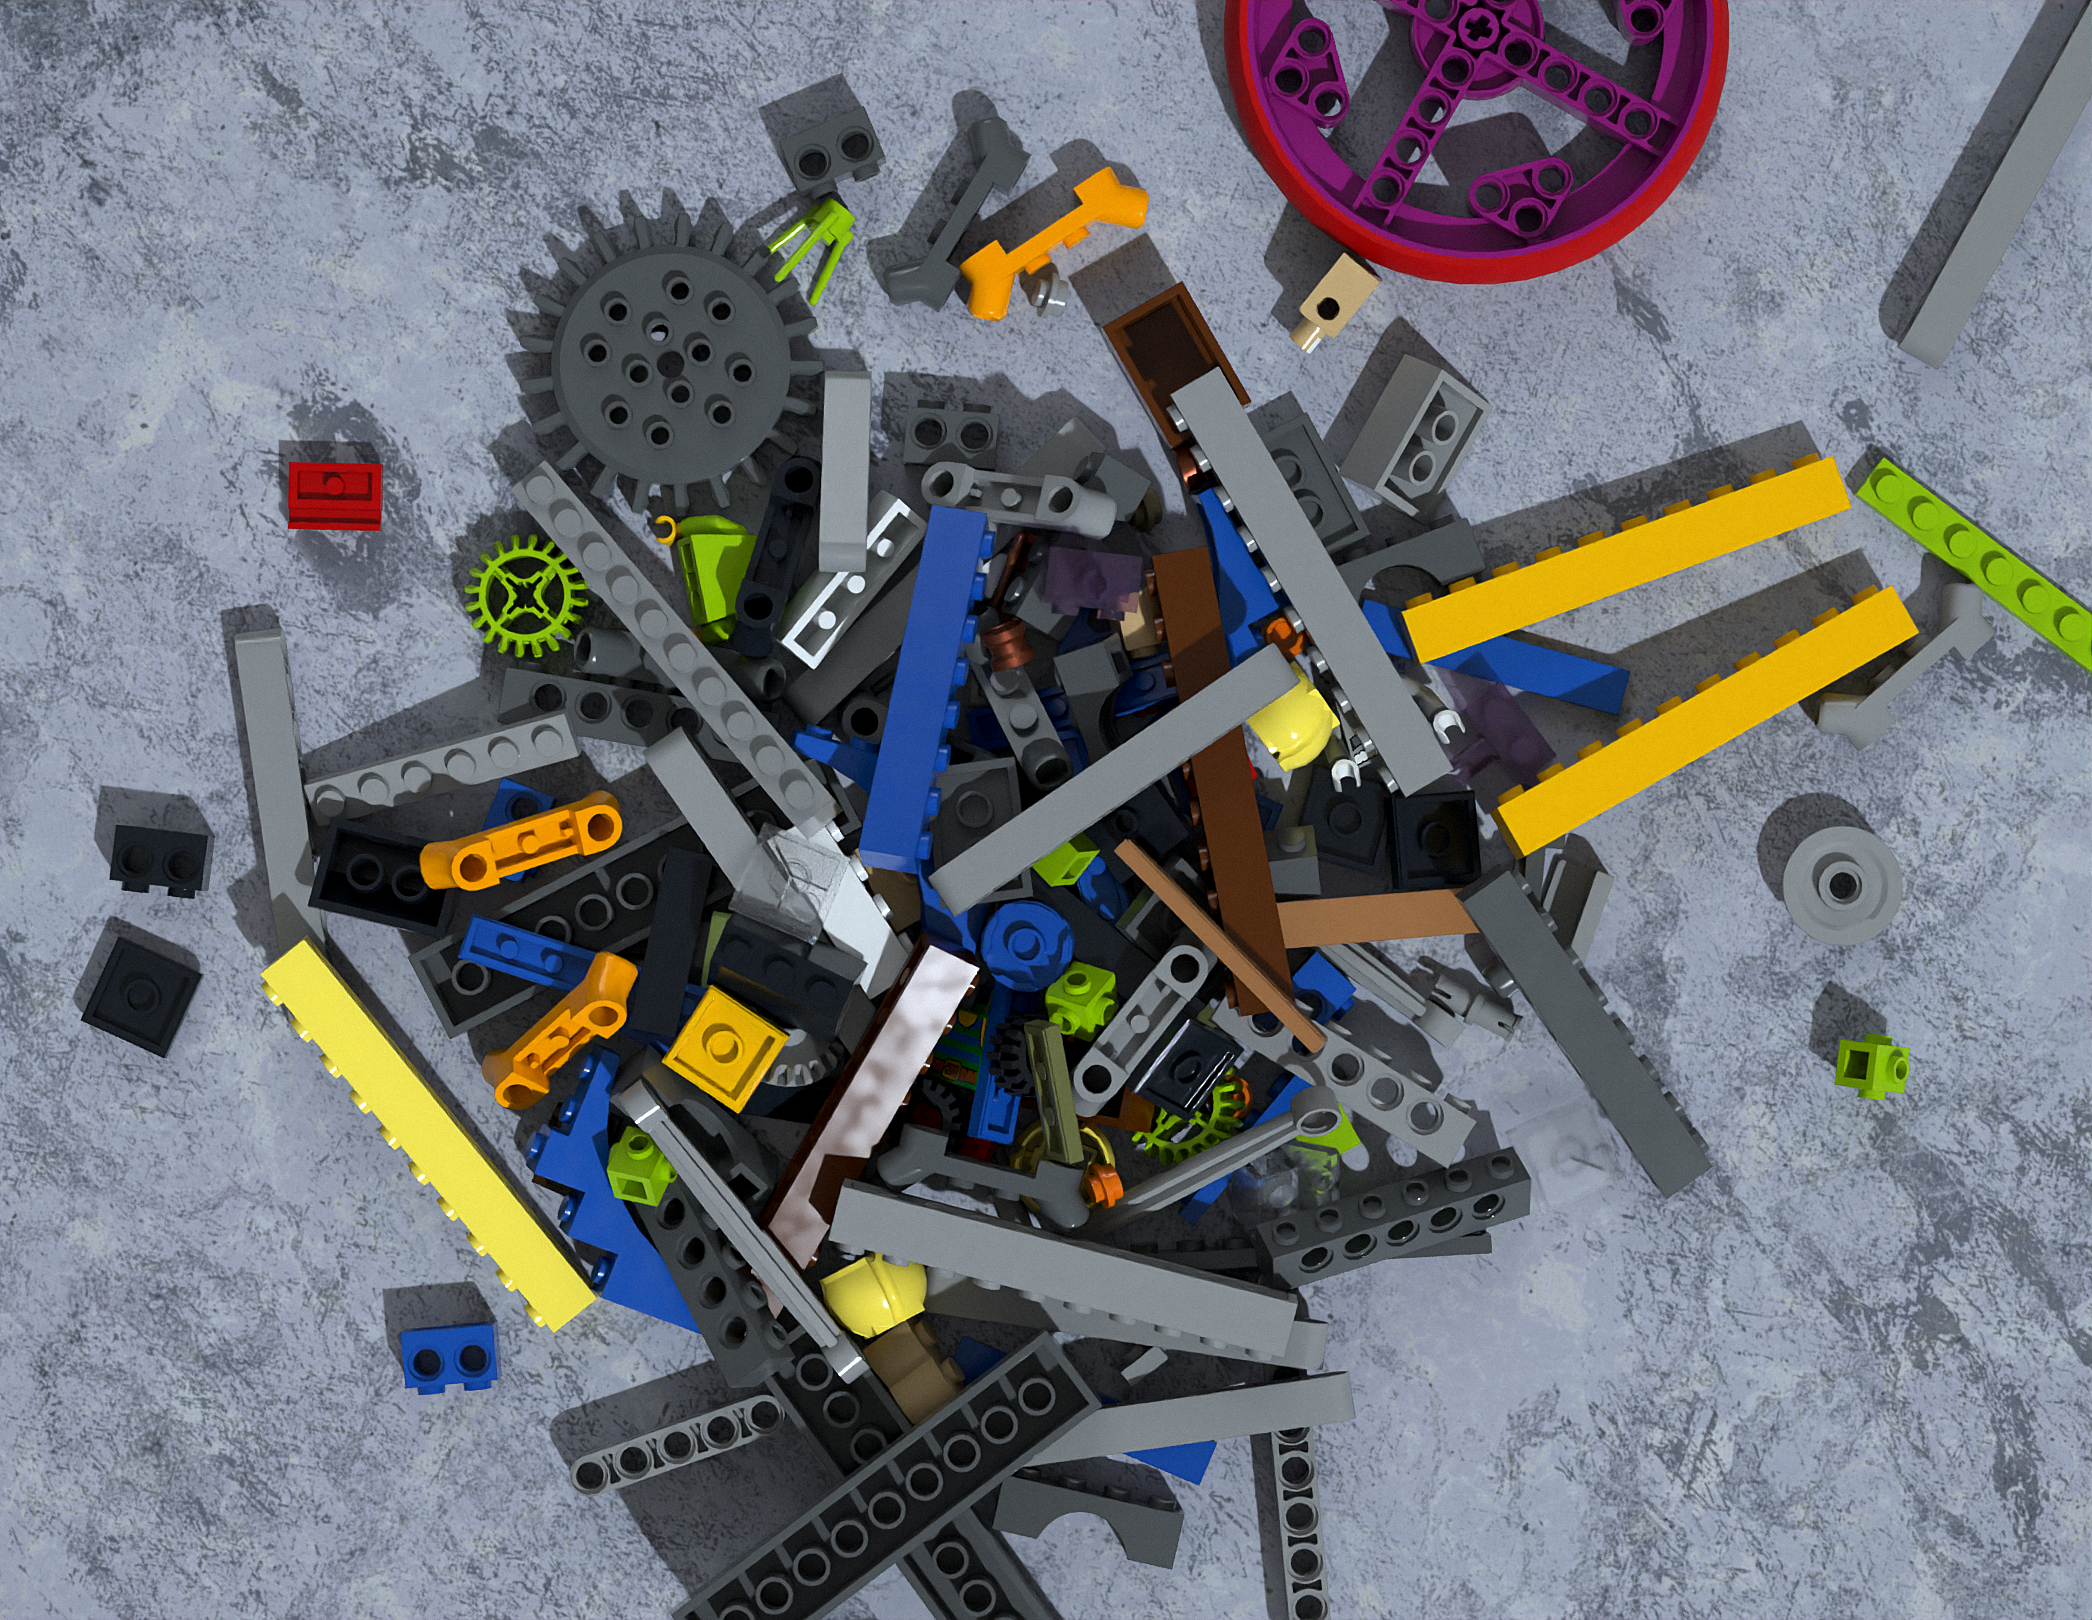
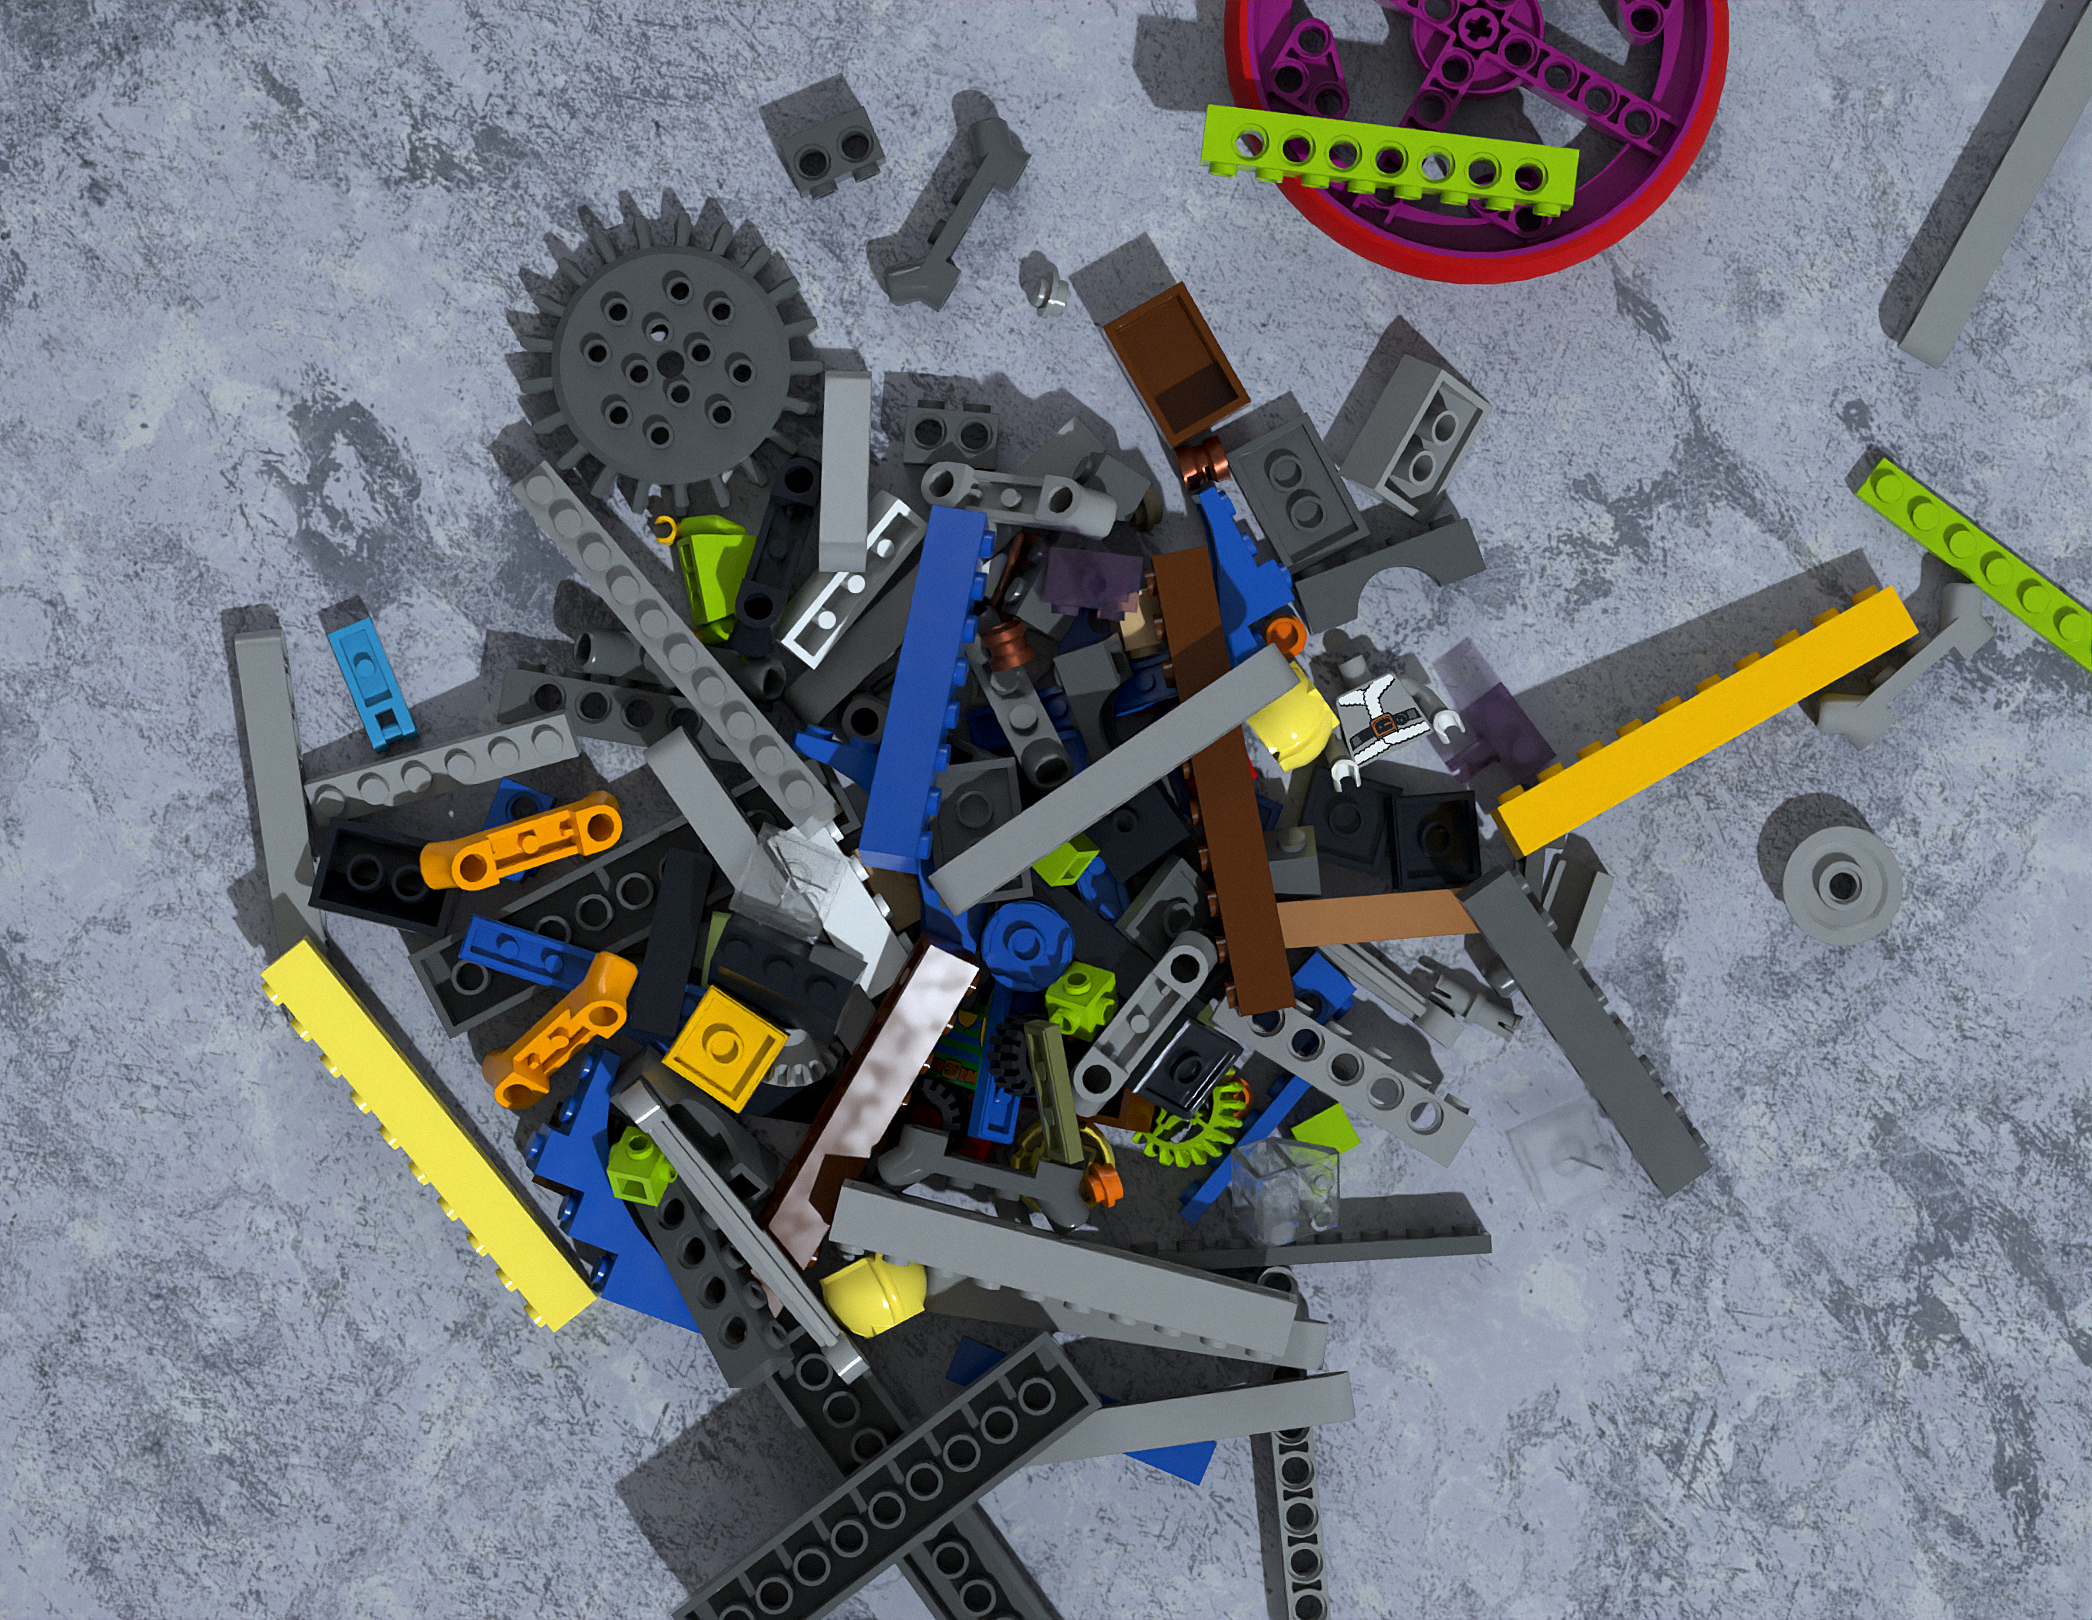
(142, 997): black plate -> none
(163, 849): black brick -> none
(335, 496): red plate -> none
(372, 683): none -> dark azure plate
(449, 1344): blue brick -> none
(511, 611): lime gear -> none
(658, 1455): light grey beam -> none
(828, 224): lime plant -> none
(915, 1368): tan brick -> none
(993, 272): light orange plate -> none
(1141, 1361): light grey plate -> none
(1146, 1528): dark grey arch -> none
(1222, 945): medium nougat tile -> none
(1309, 582): light grey brick -> none
(1312, 1114): light grey piece -> none
(1348, 284): tan torso -> none
(1393, 1220): dark grey brick -> none
(1515, 665): blue tile -> none
(1553, 165): none -> lime brick
(1622, 560): yellow brick -> none
(1872, 1066): lime brick -> none

